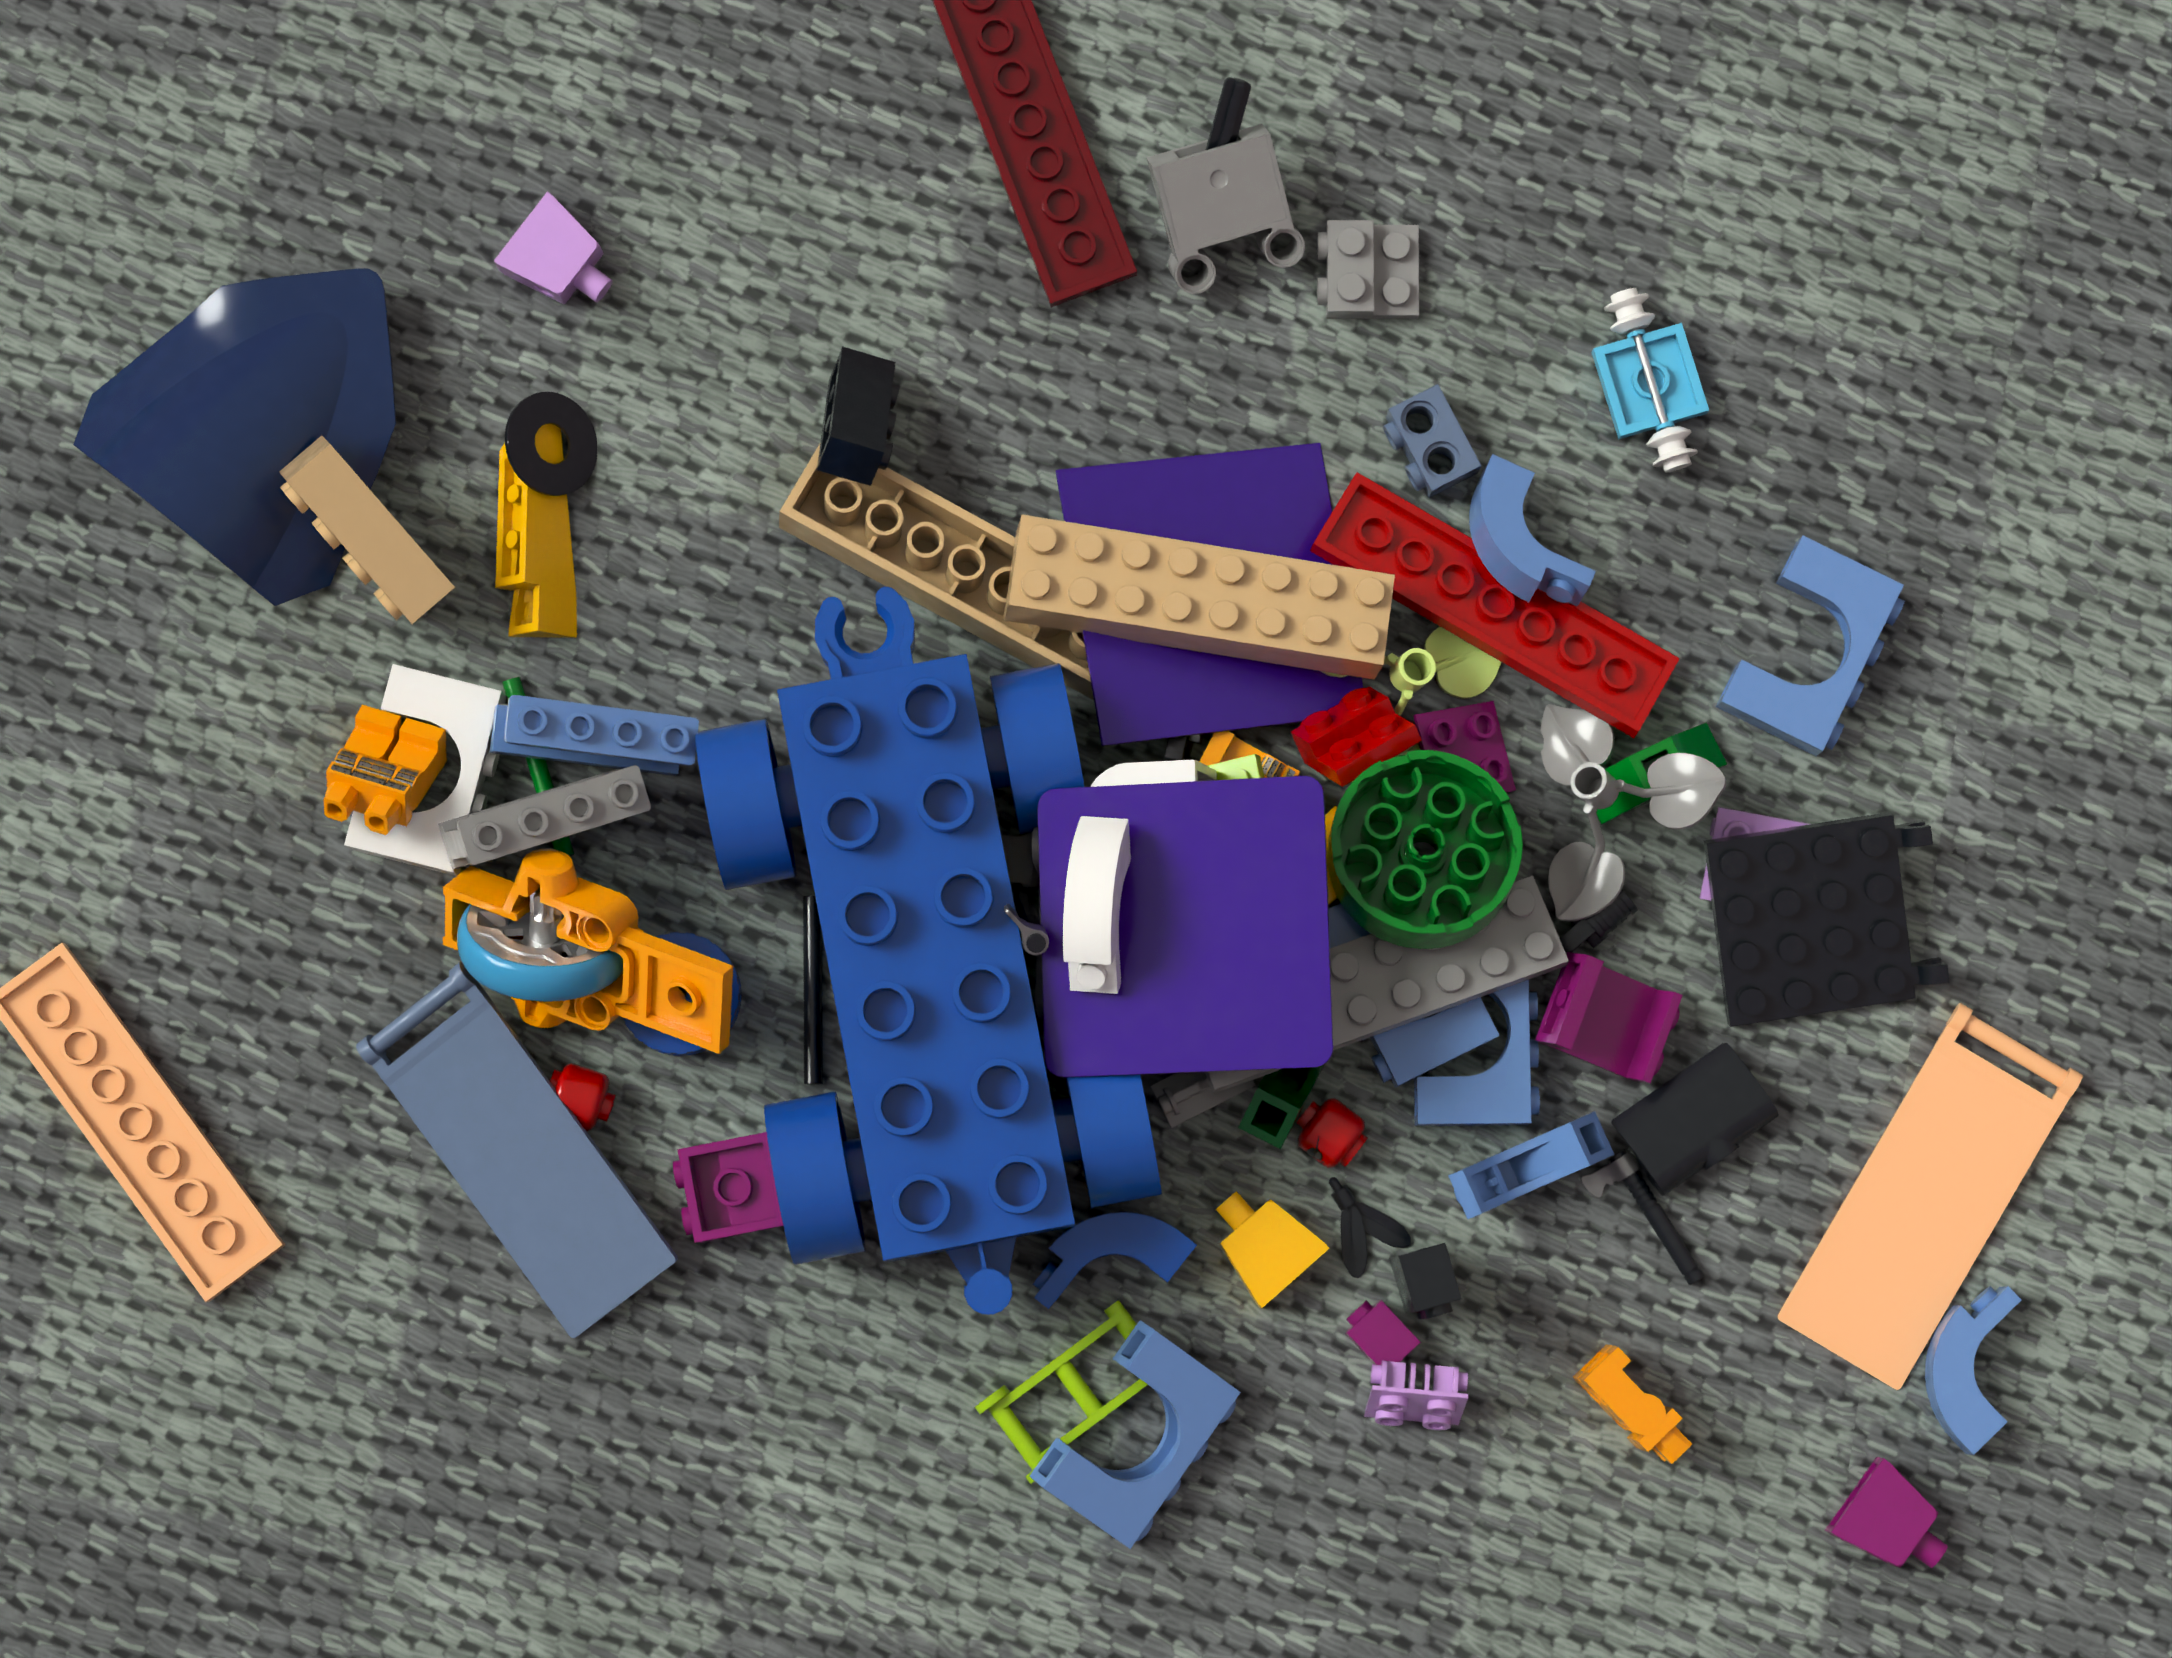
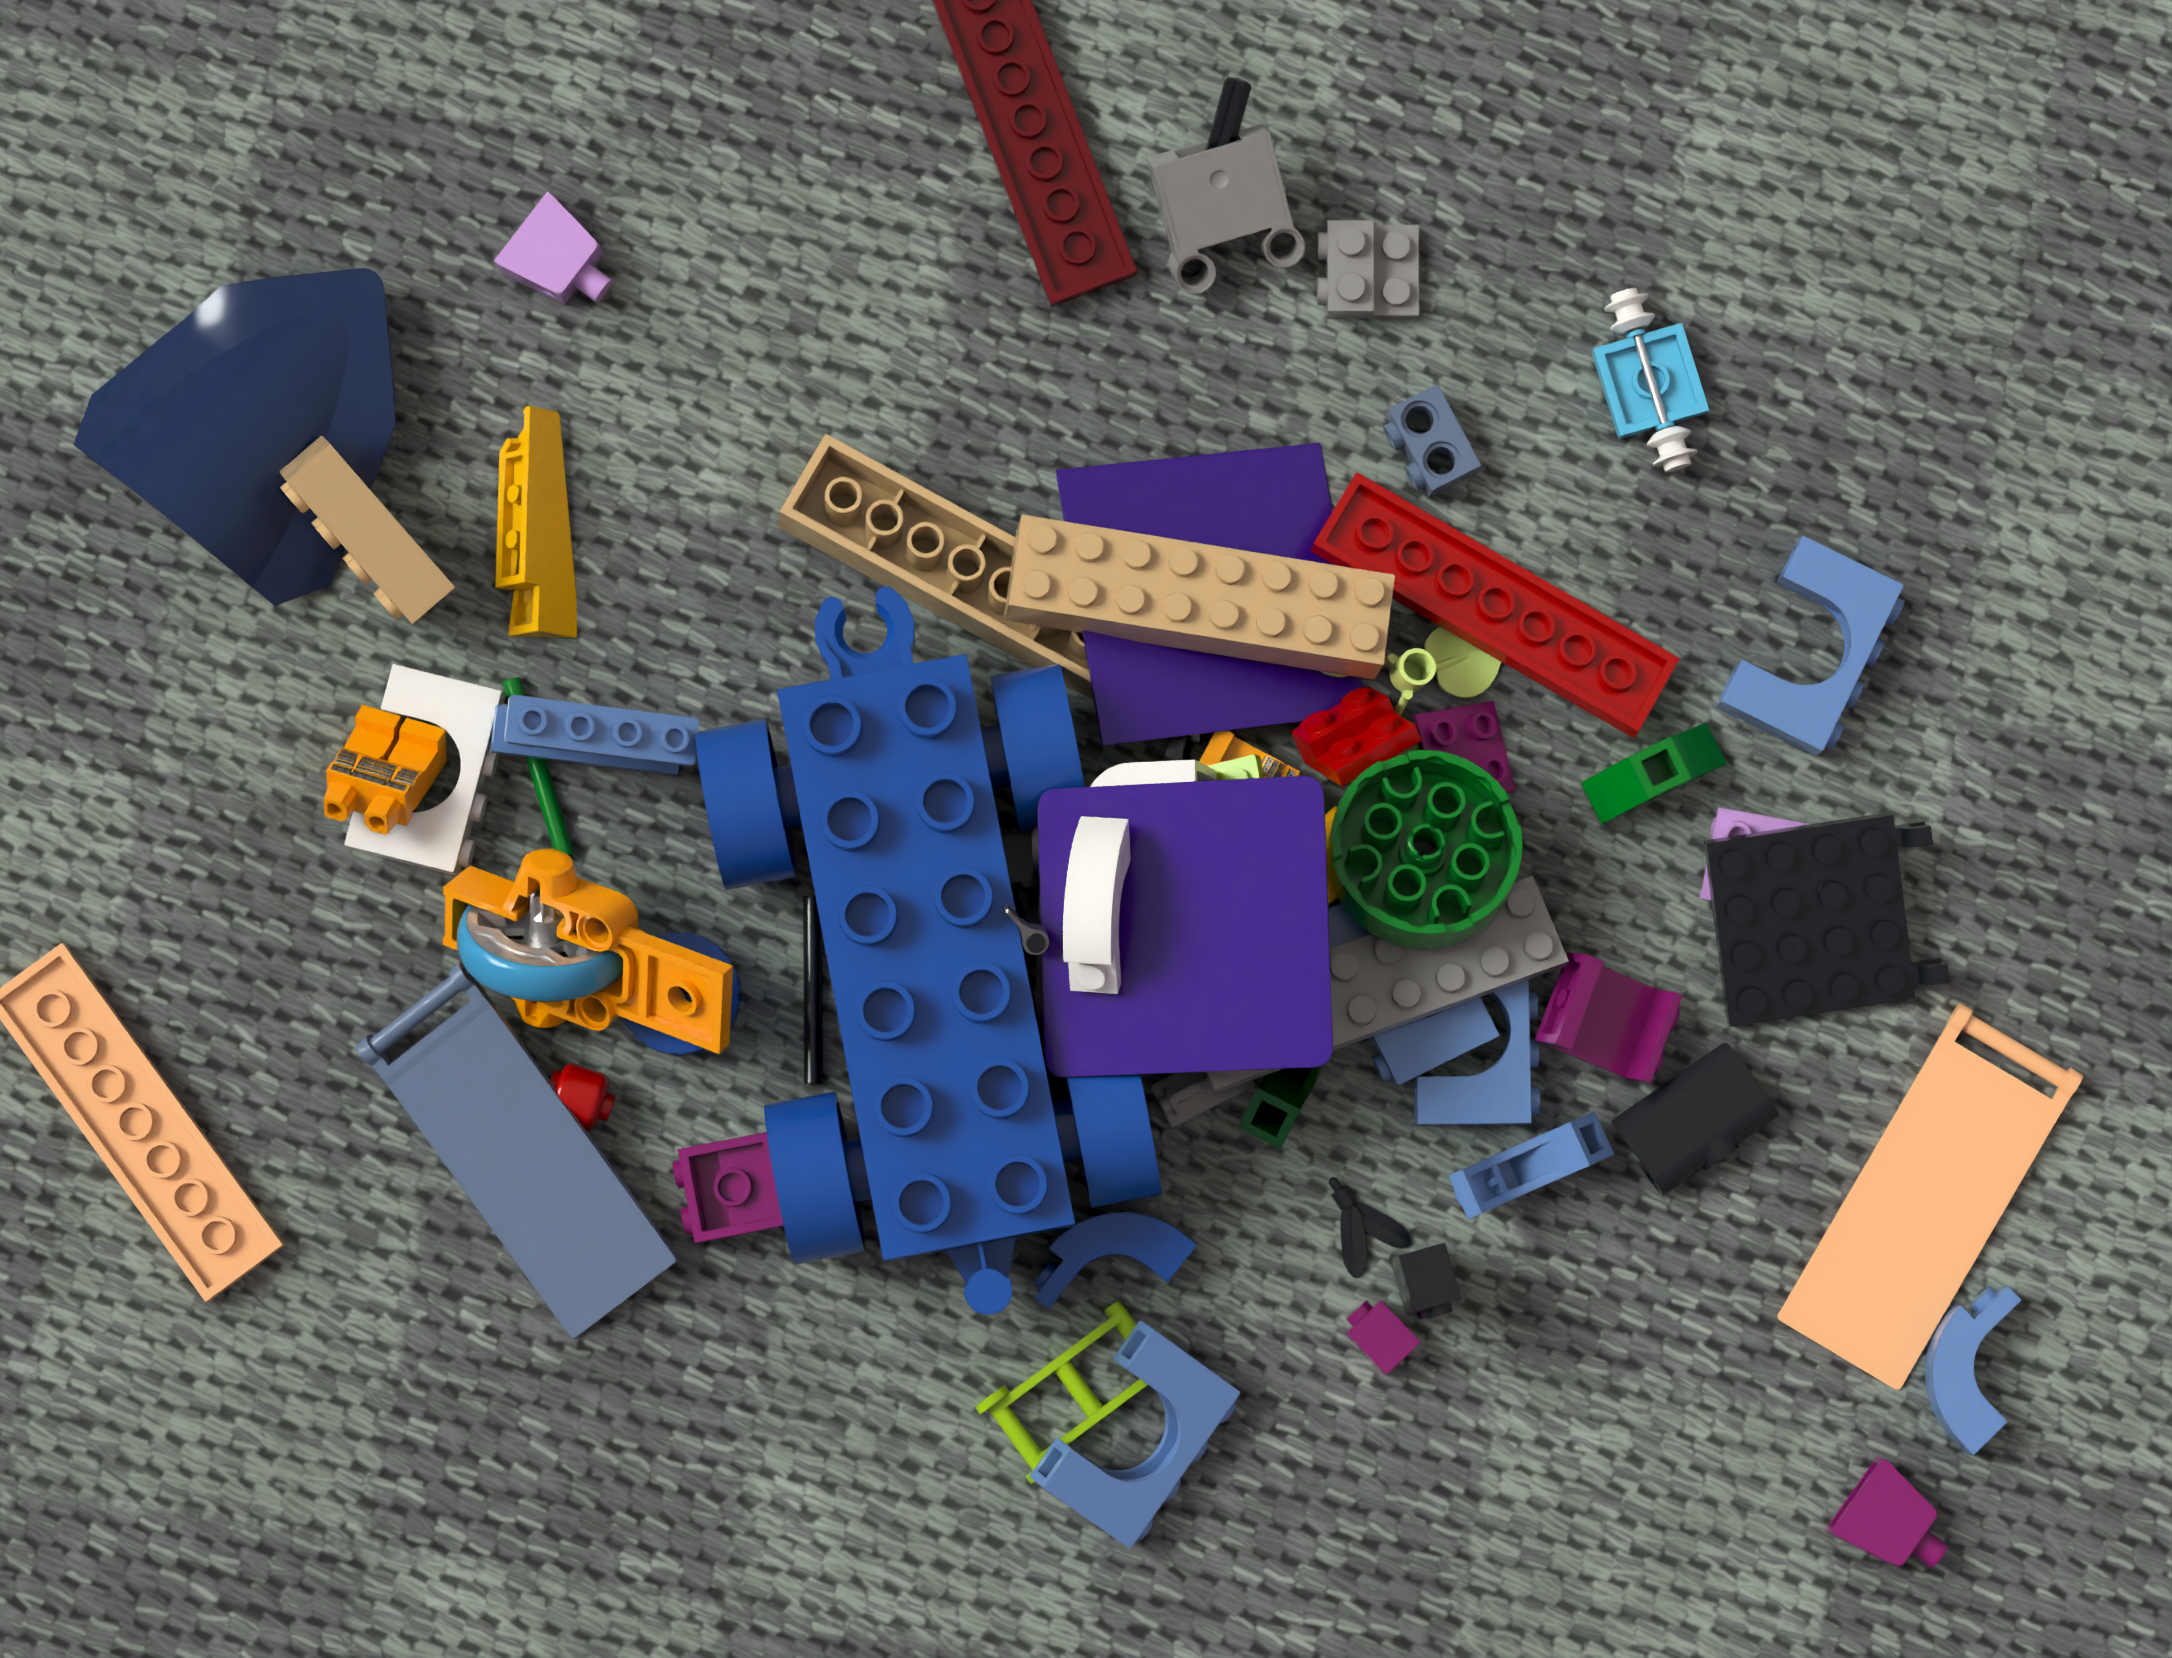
(521, 450): black gear -> none
(545, 816): light grey fence -> none
(858, 417): black brick -> none
(1267, 1246): yellow torso -> none
(1331, 1132): red head -> none
(1435, 1408): lavender hinge -> none
(1509, 547): medium blue arch -> none
(1573, 753): light grey plant -> none
(1597, 927): black hinge -> none
(1625, 1168): black piece -> none
(1632, 1409): light orange hips -> none

